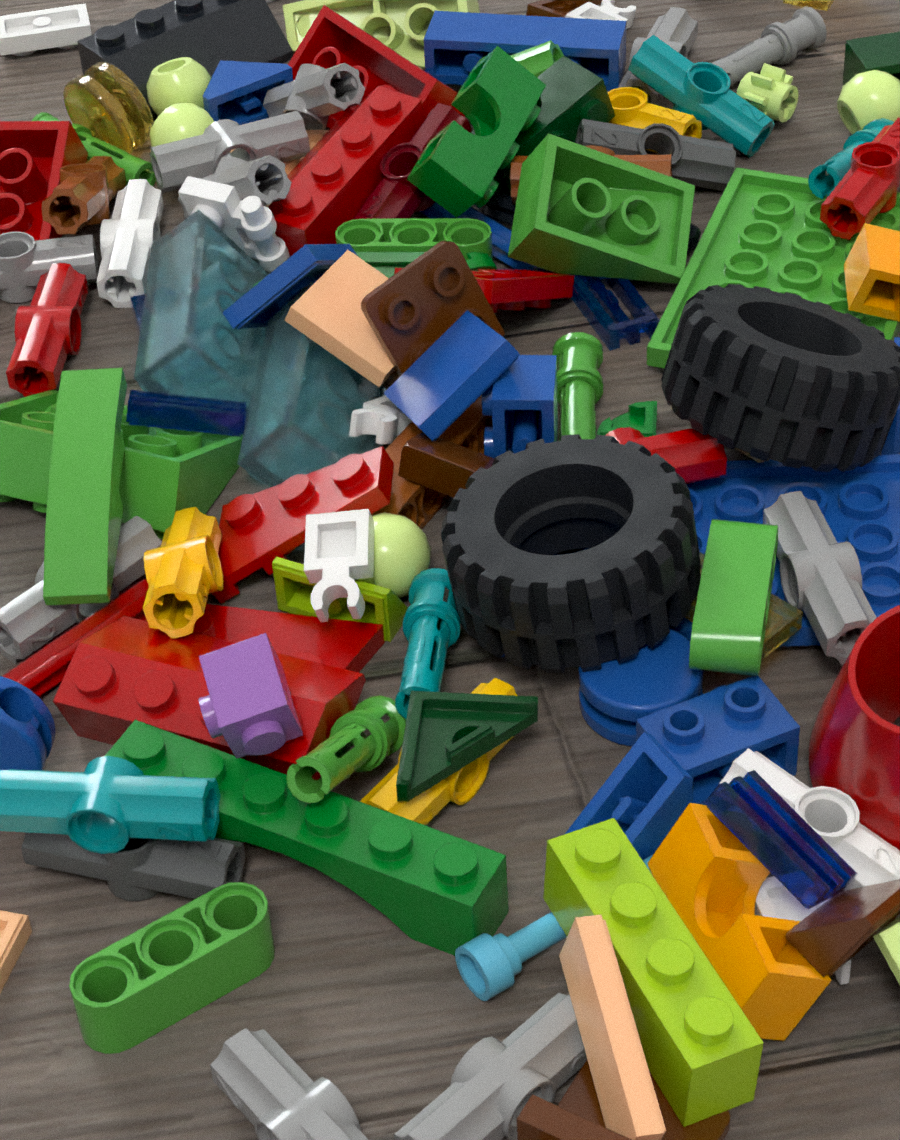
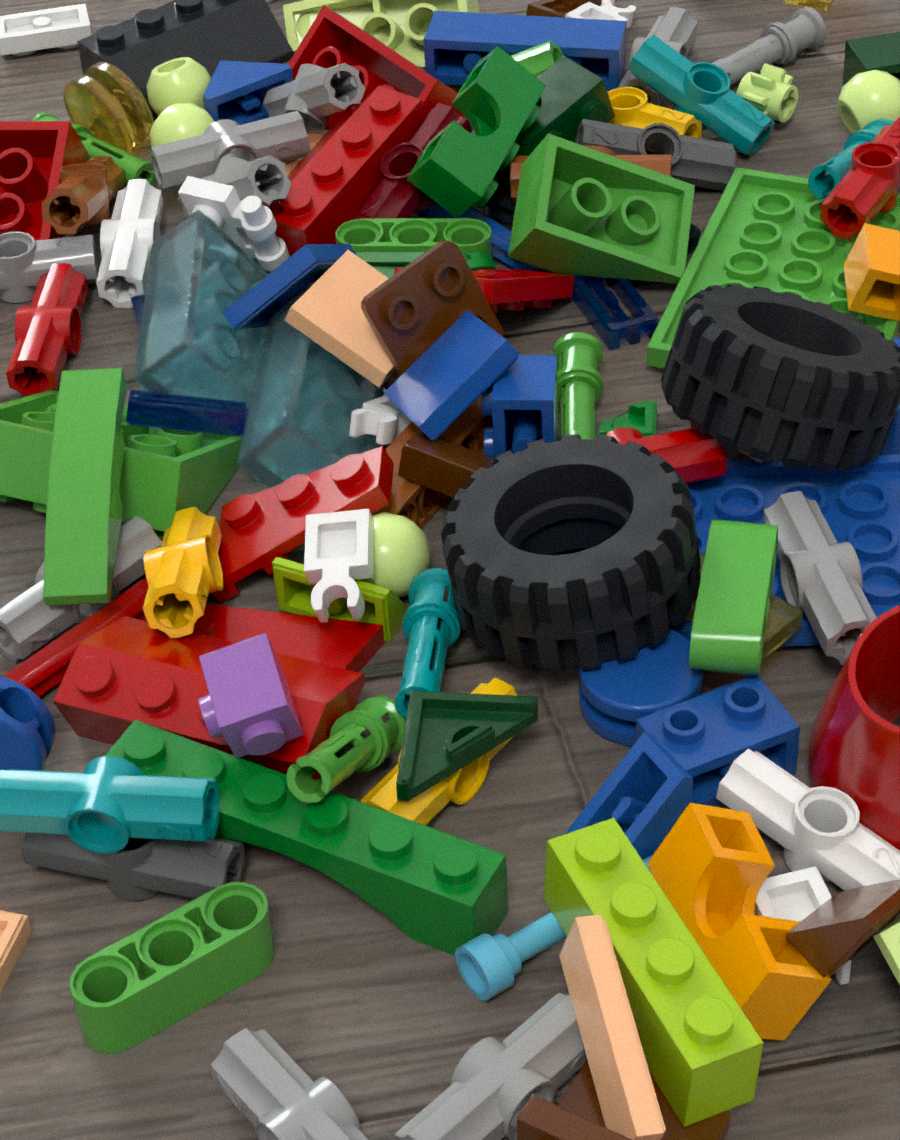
(780, 839): clear blue tile -> none

